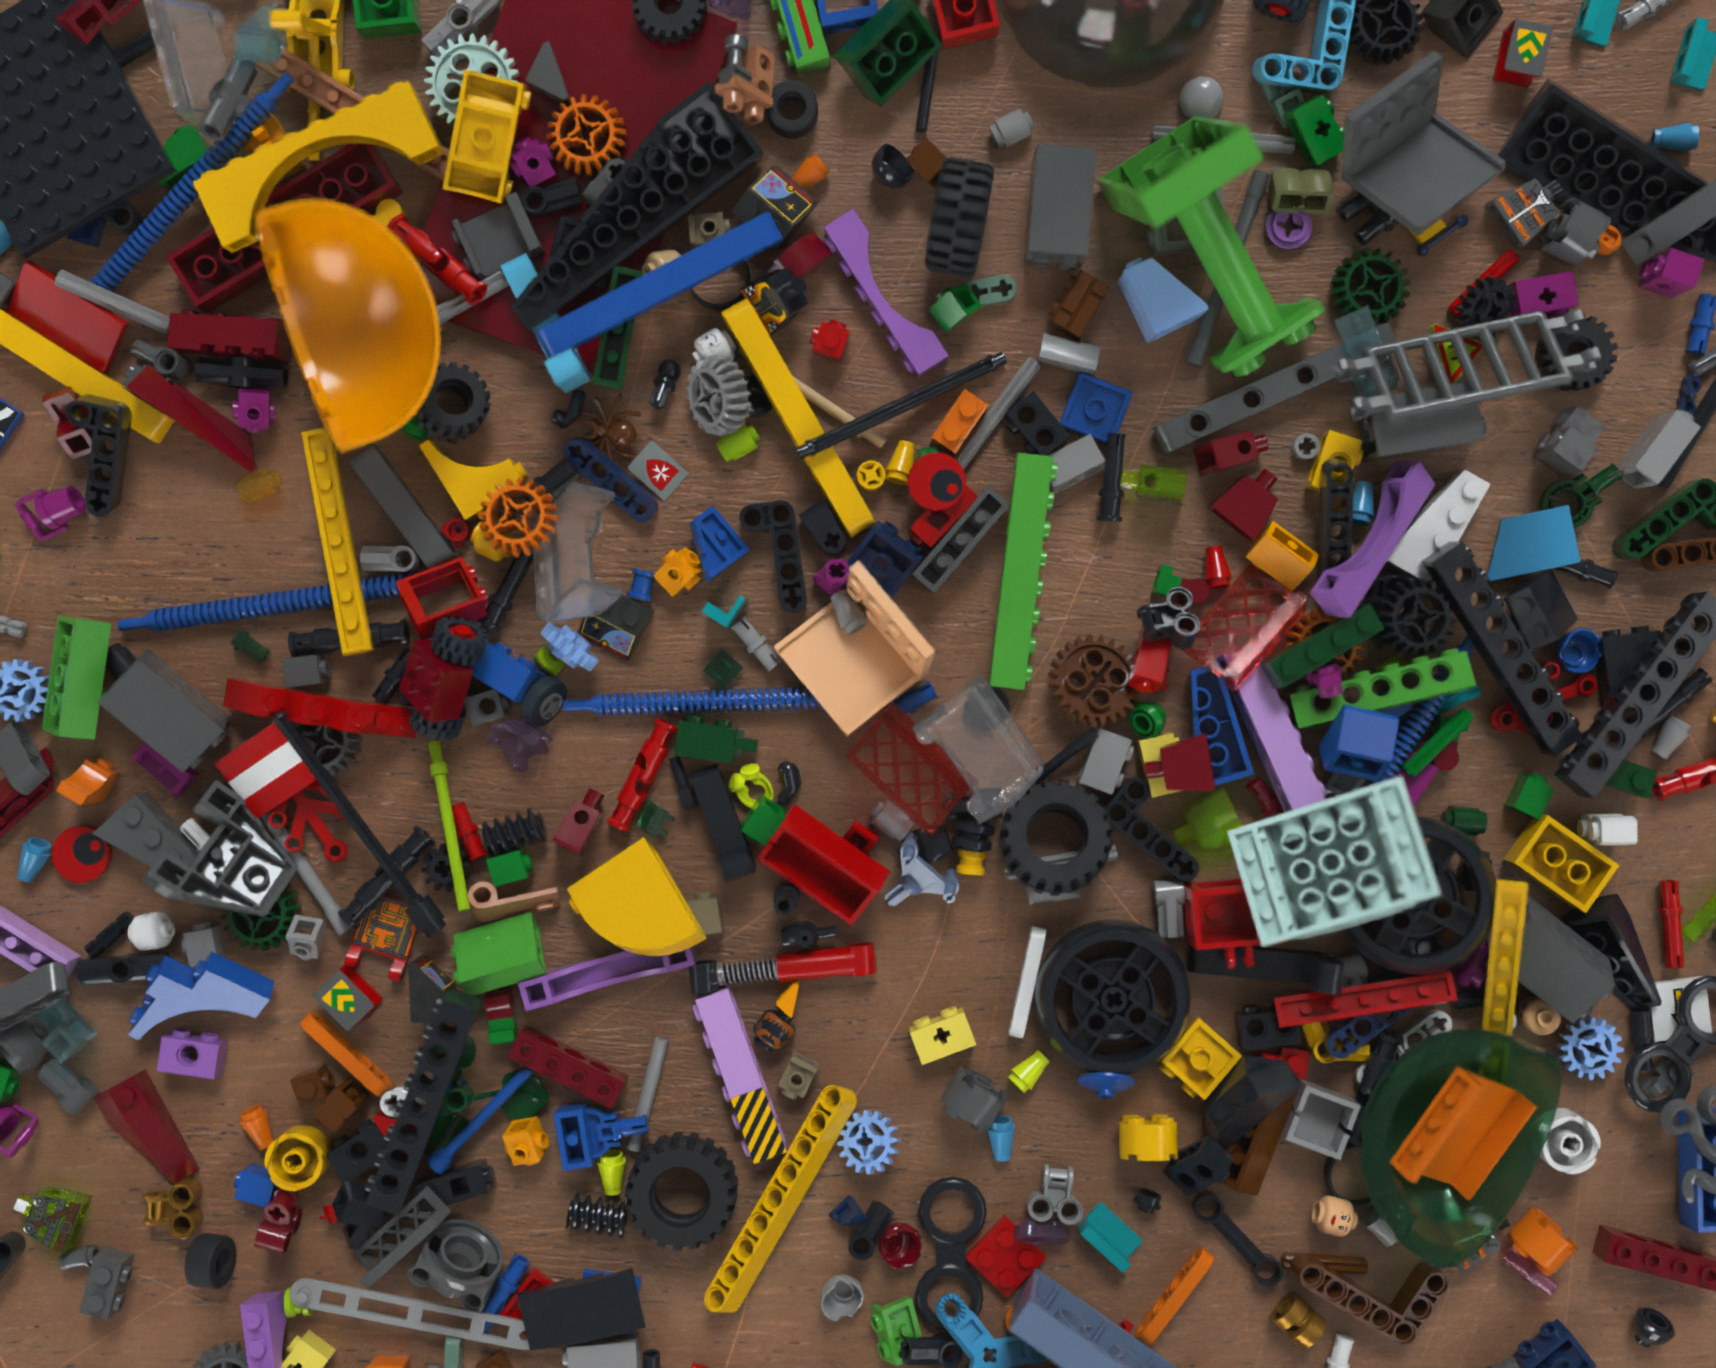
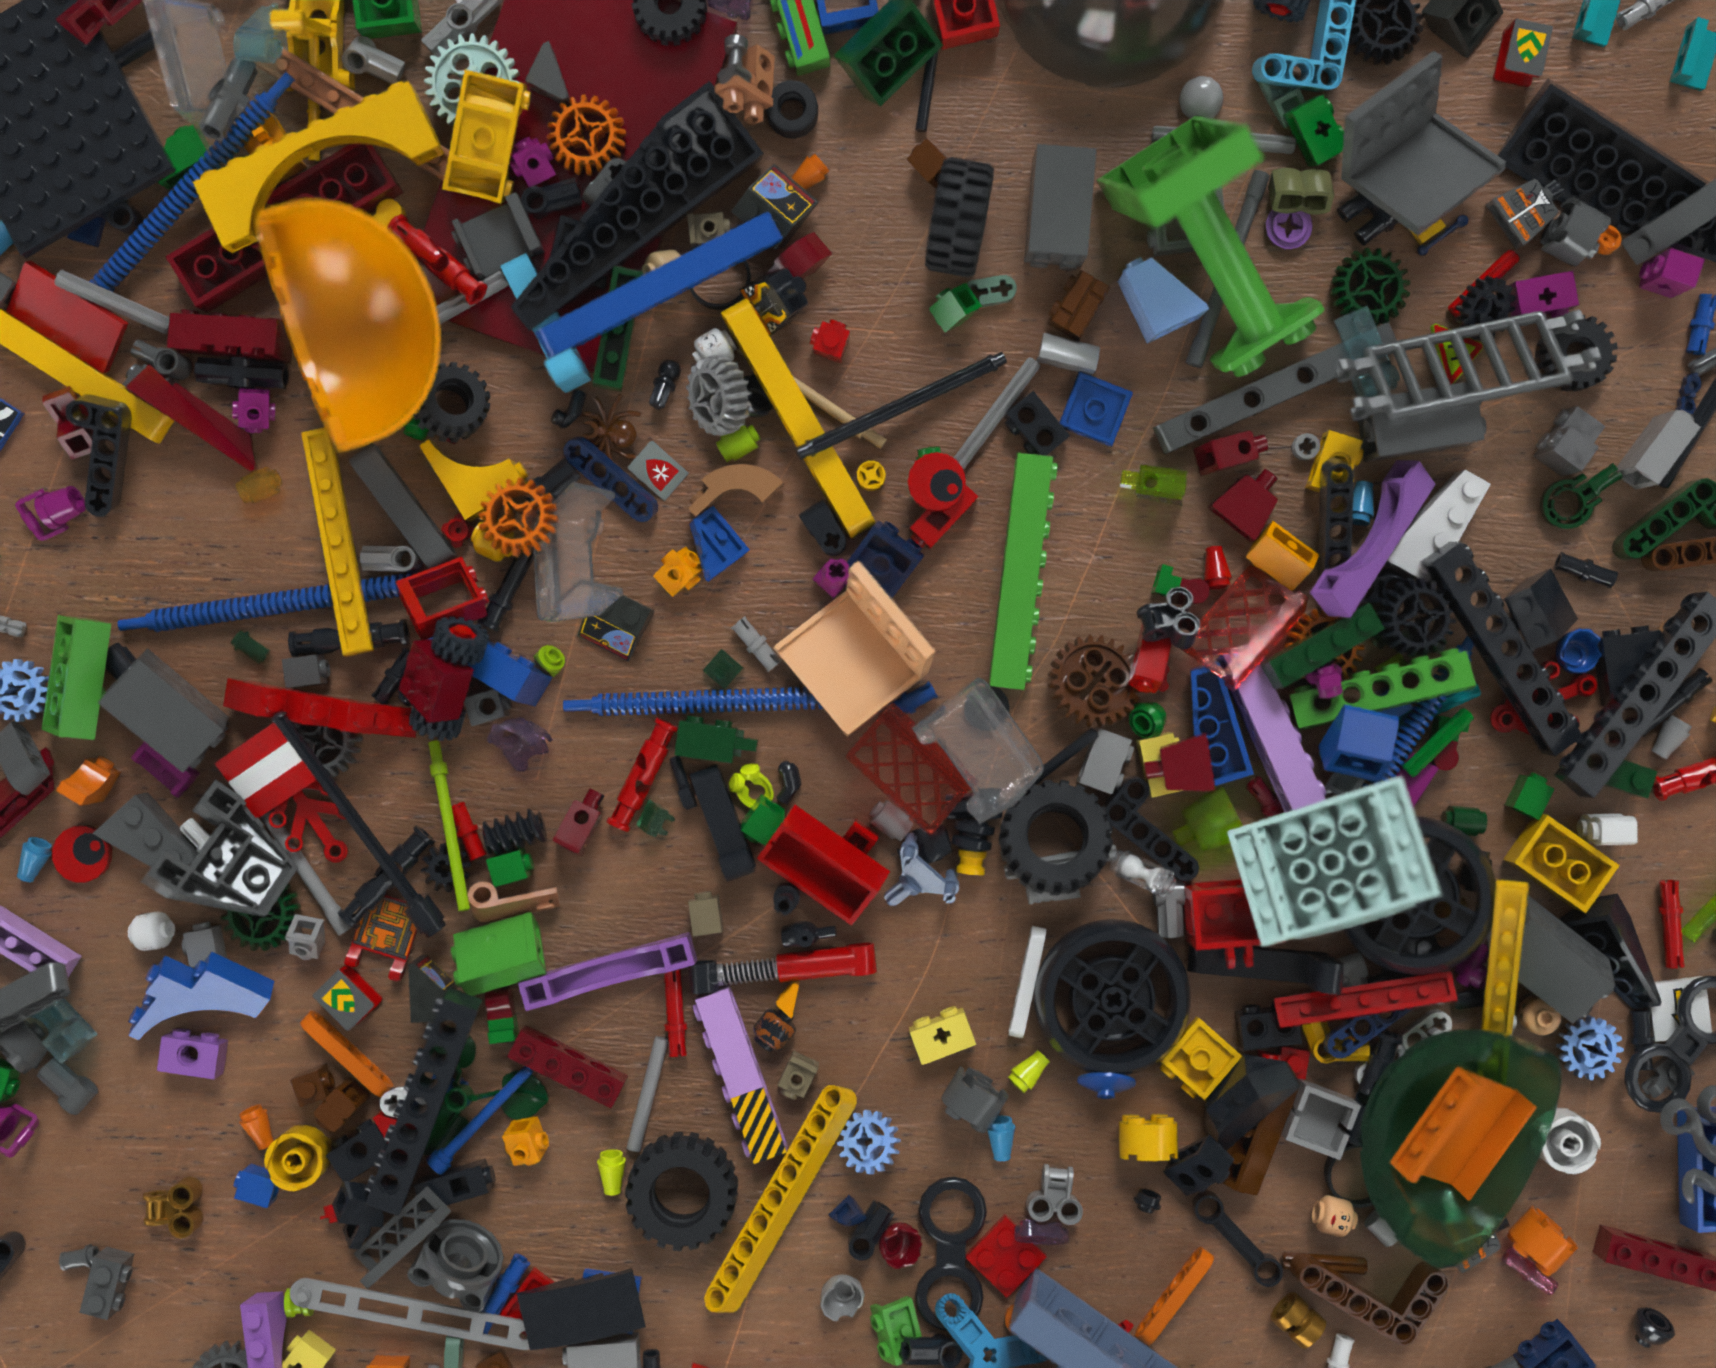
(54, 1216): torso -> none
(108, 968): black piece -> none
(109, 935): black axle -> none
(145, 1123): dark red wedge -> none
(210, 1261): black tyre -> none
(279, 1221): dark red piece -> none
(365, 57): none -> light grey piece
(543, 701): black wheel -> none
(569, 646): light blue gear -> none
(590, 1132): blue brick -> none
(597, 1215): black piece -> none
(637, 904): yellow brick -> none
(641, 585): blue bush -> none
(675, 1015): none -> red pin
(721, 616): teal panel -> none
(732, 479): none -> medium nougat arch
(781, 557): black beam -> none
(848, 613): light grey cone -> none
(891, 167): black hair -> none
(901, 463): yellow cone -> none
(918, 345): medium lavender arch -> none
(959, 422): orange brick -> none
(960, 539): dark grey brick -> none
(1011, 128): light grey brick -> none
(1076, 463): light grey hinge -> none
(1109, 1235): teal panel -> none
(1111, 492): black pin -> none
(1131, 867): none -> clear piece
(1534, 543): dark azure slope -> none
(1676, 137): dark azure cone -> none

